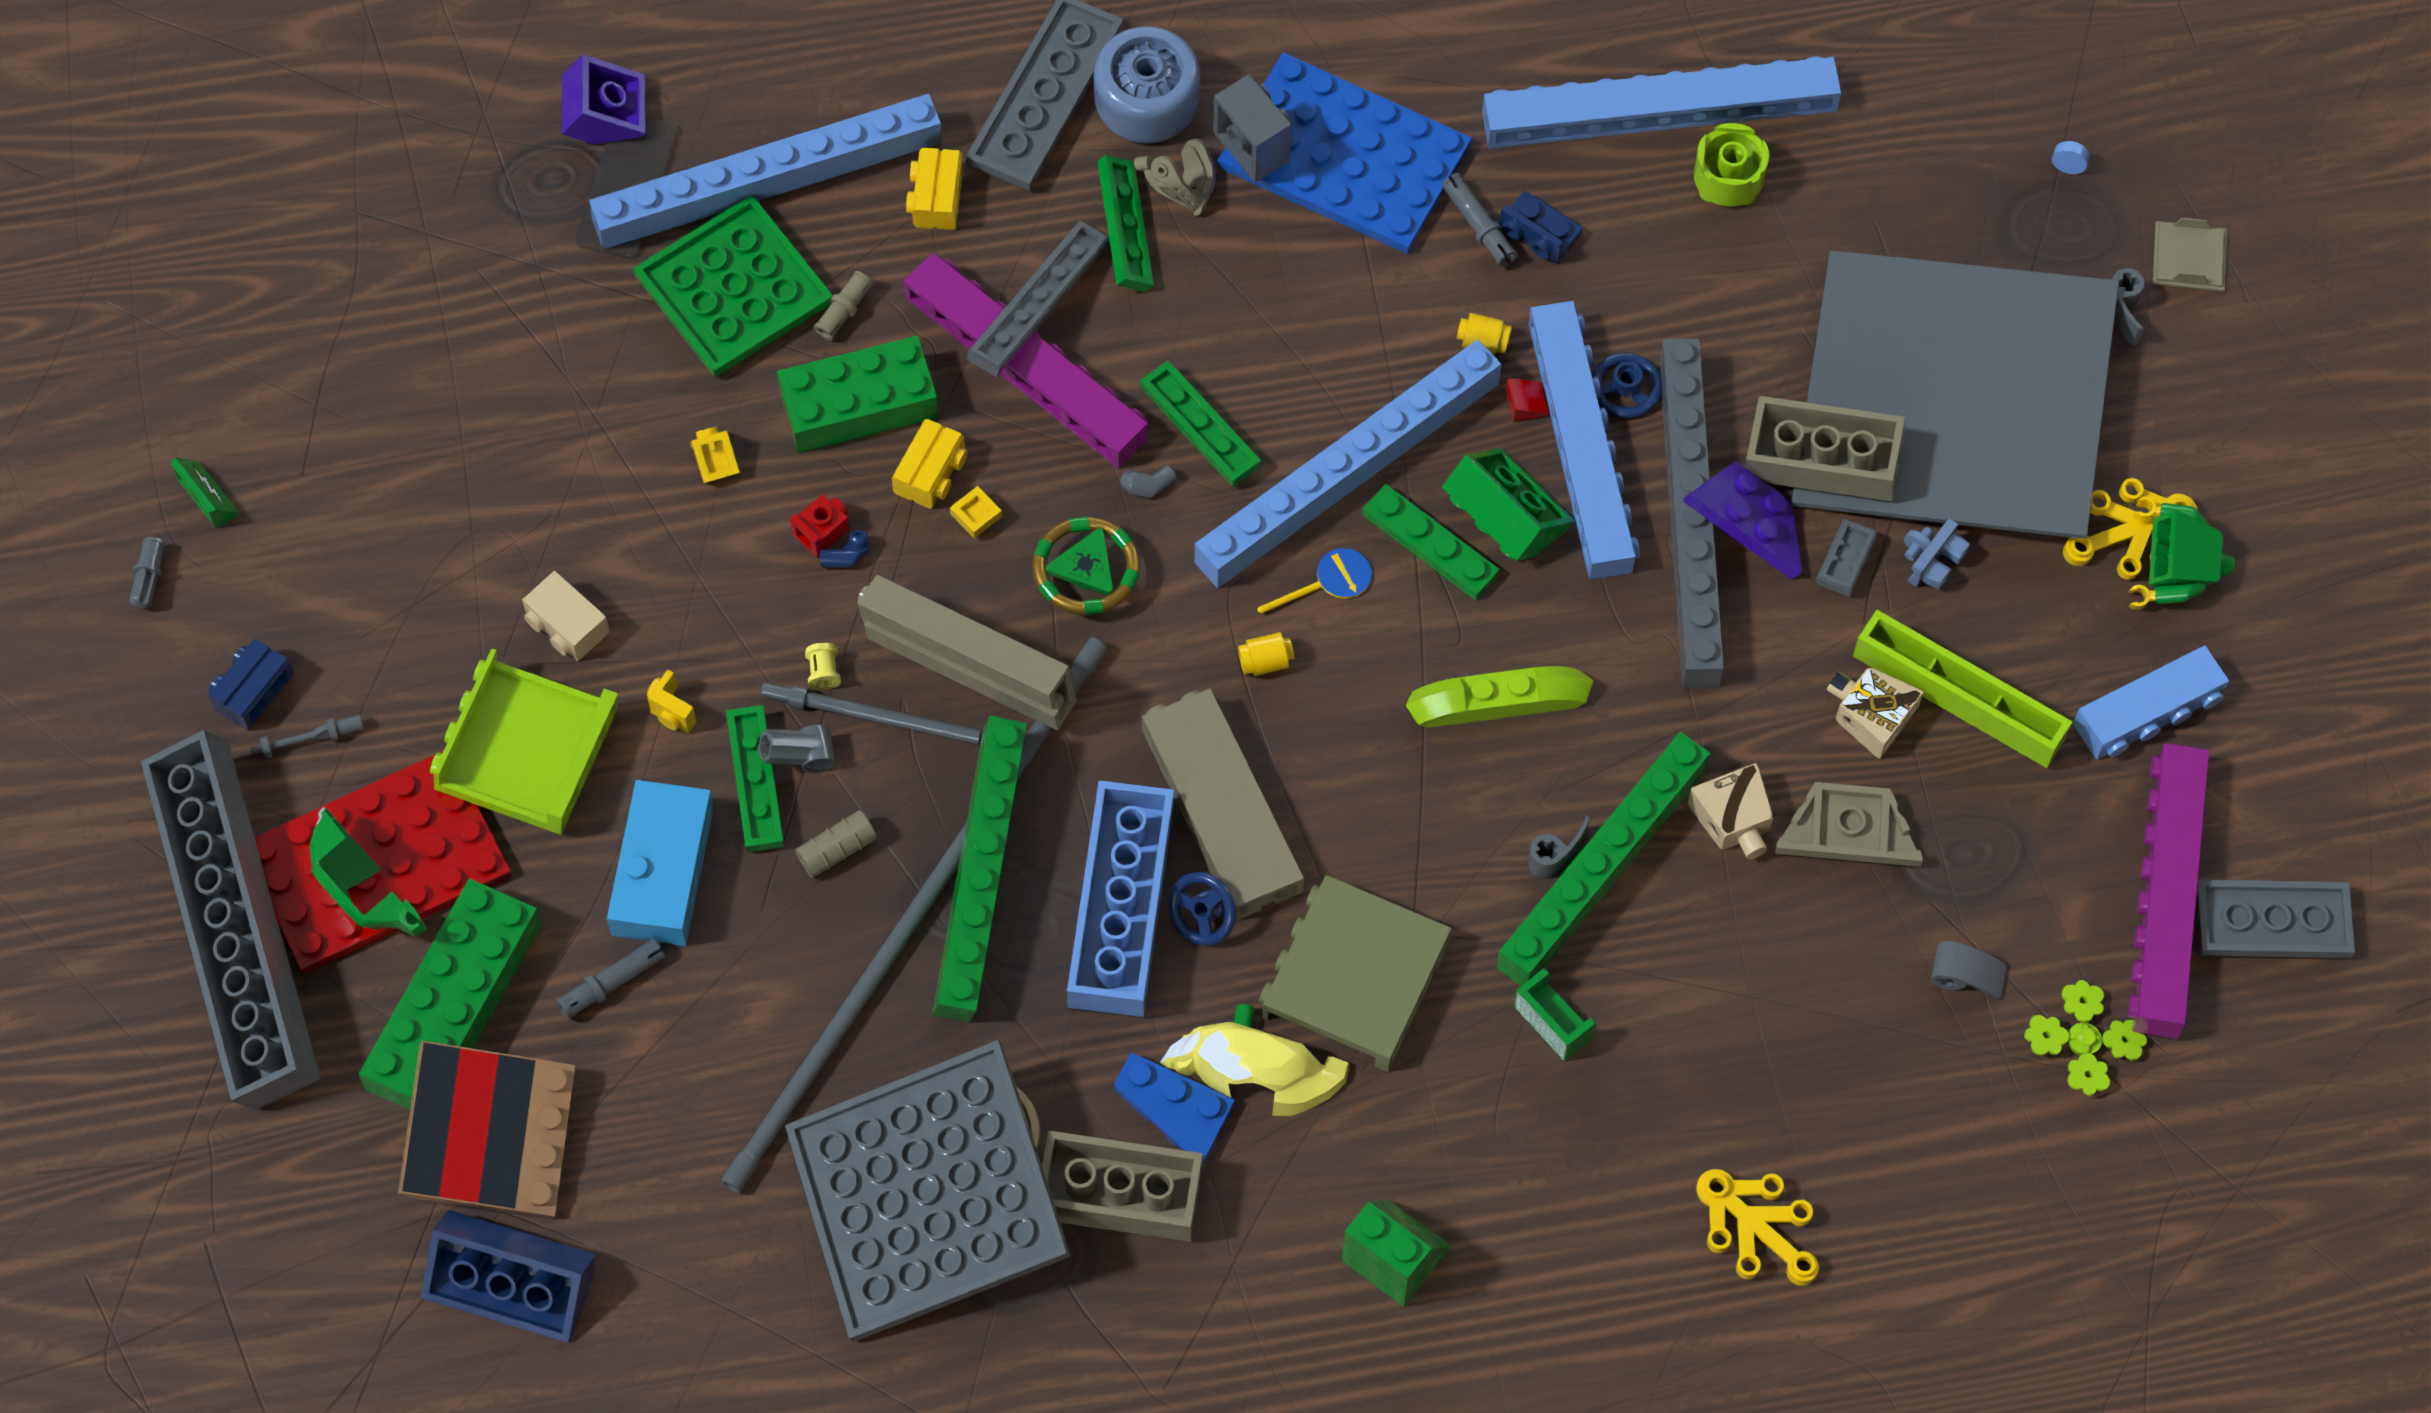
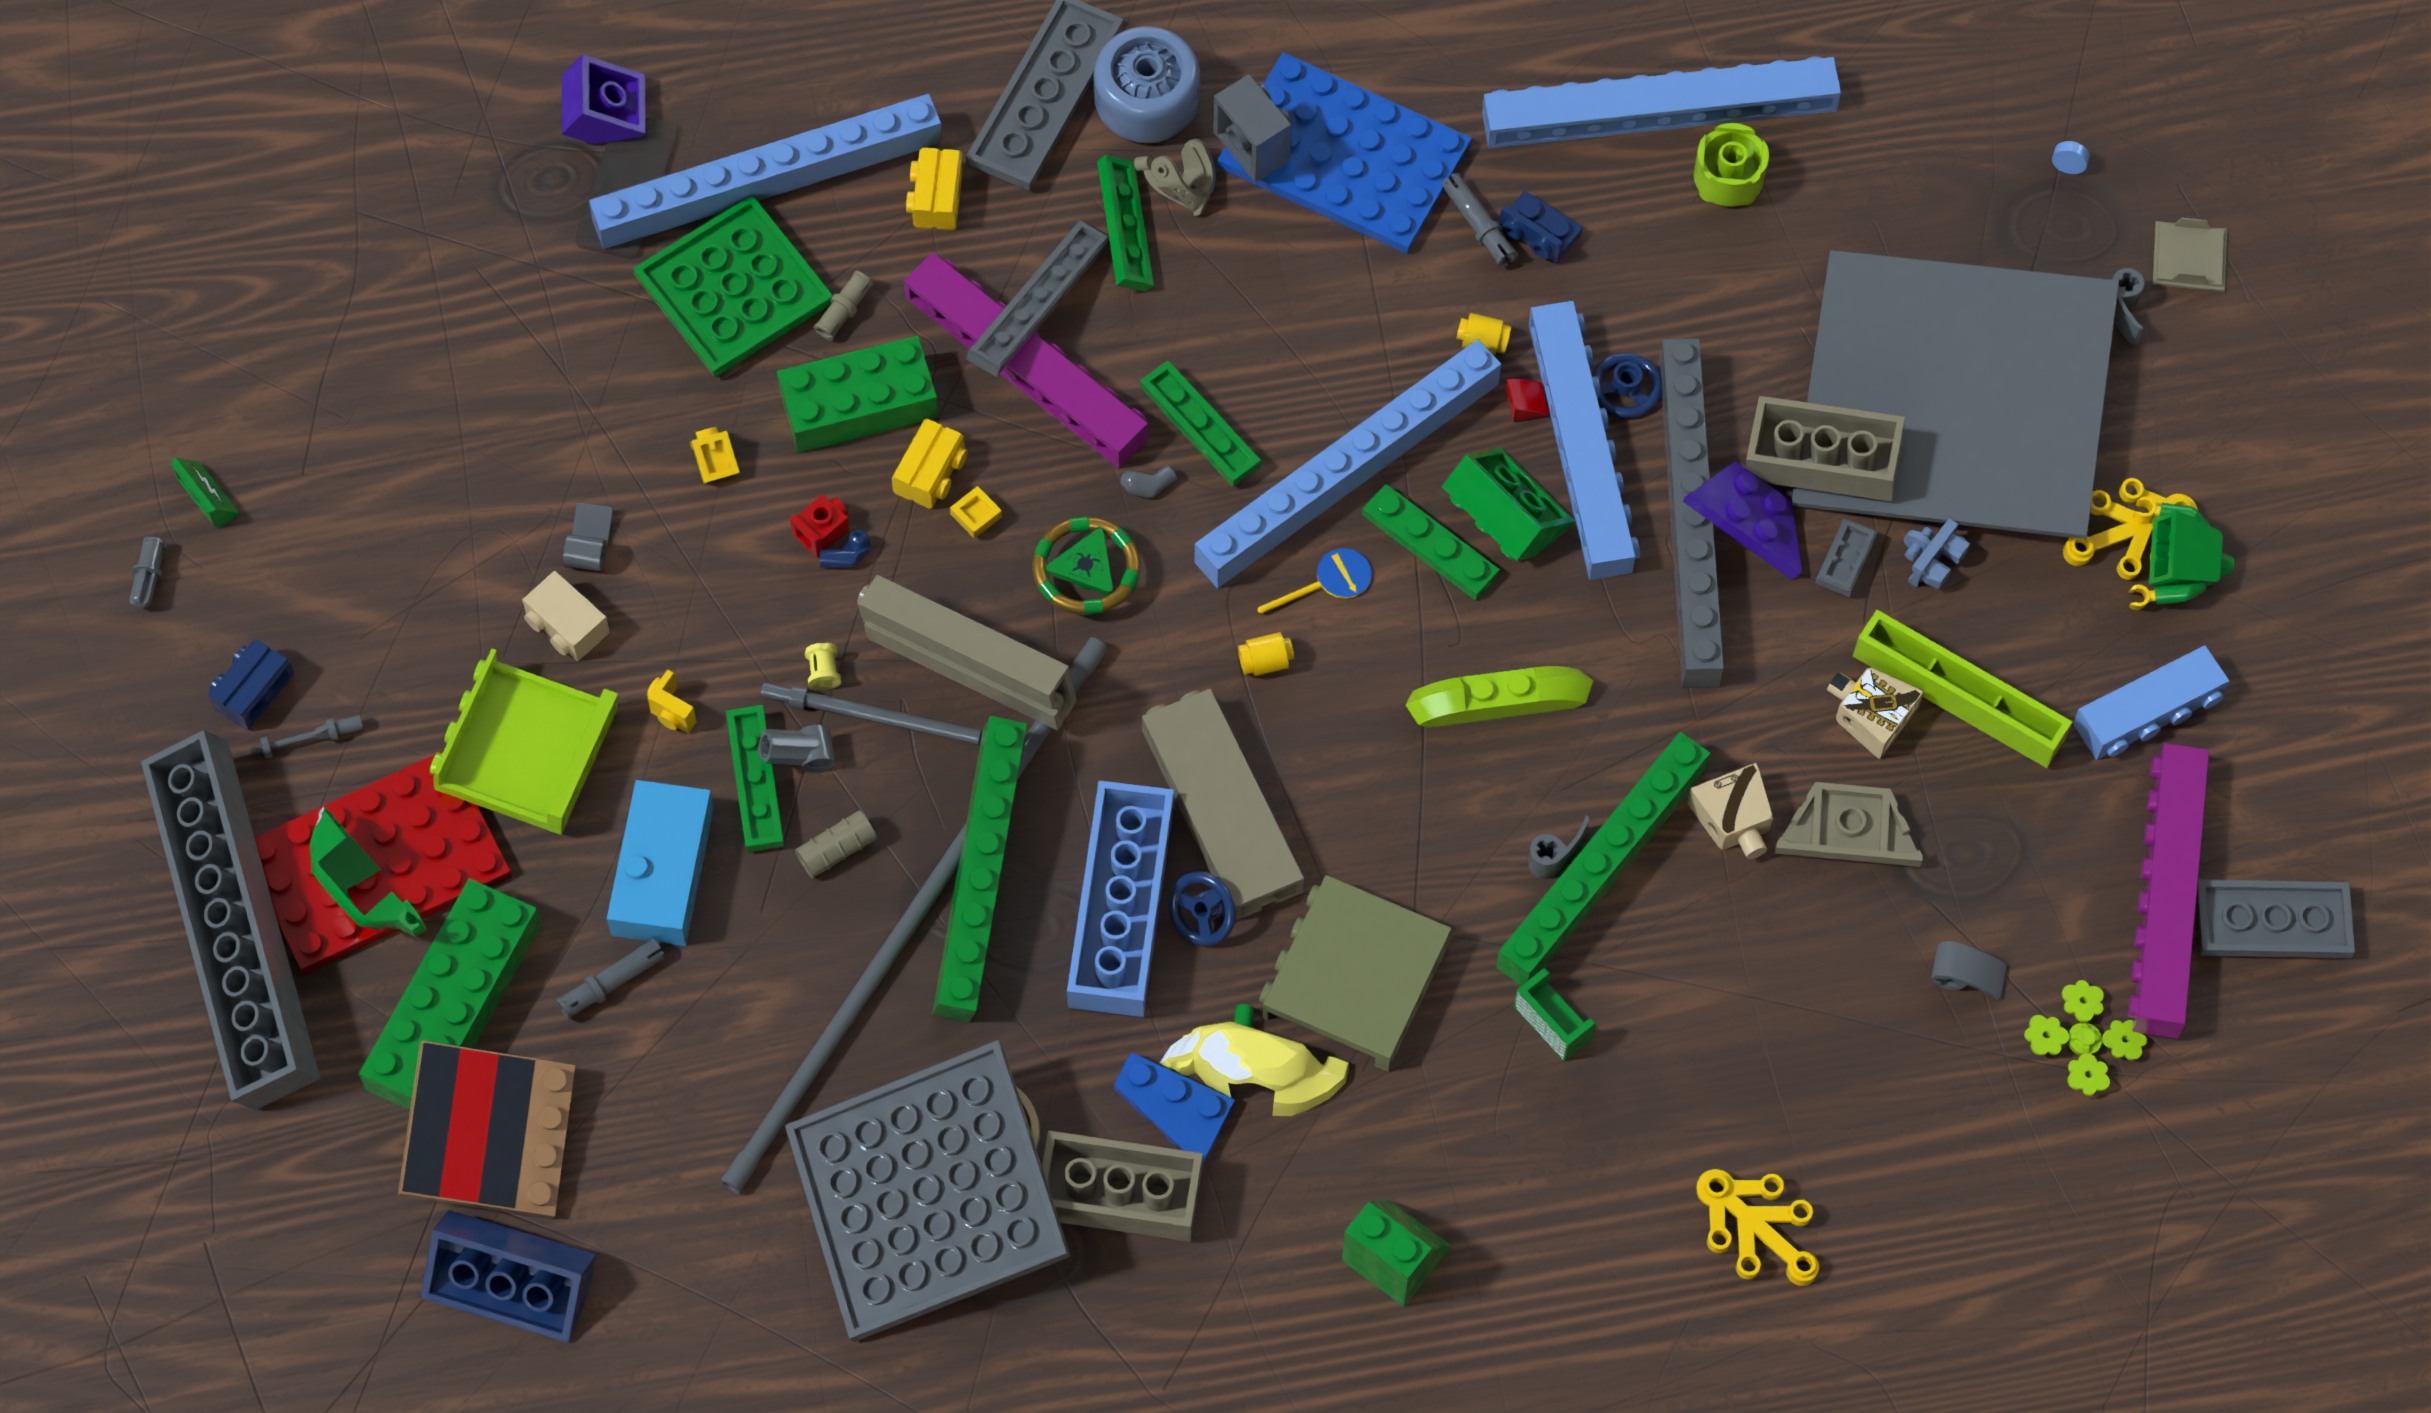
(589, 537): none -> dark grey panel

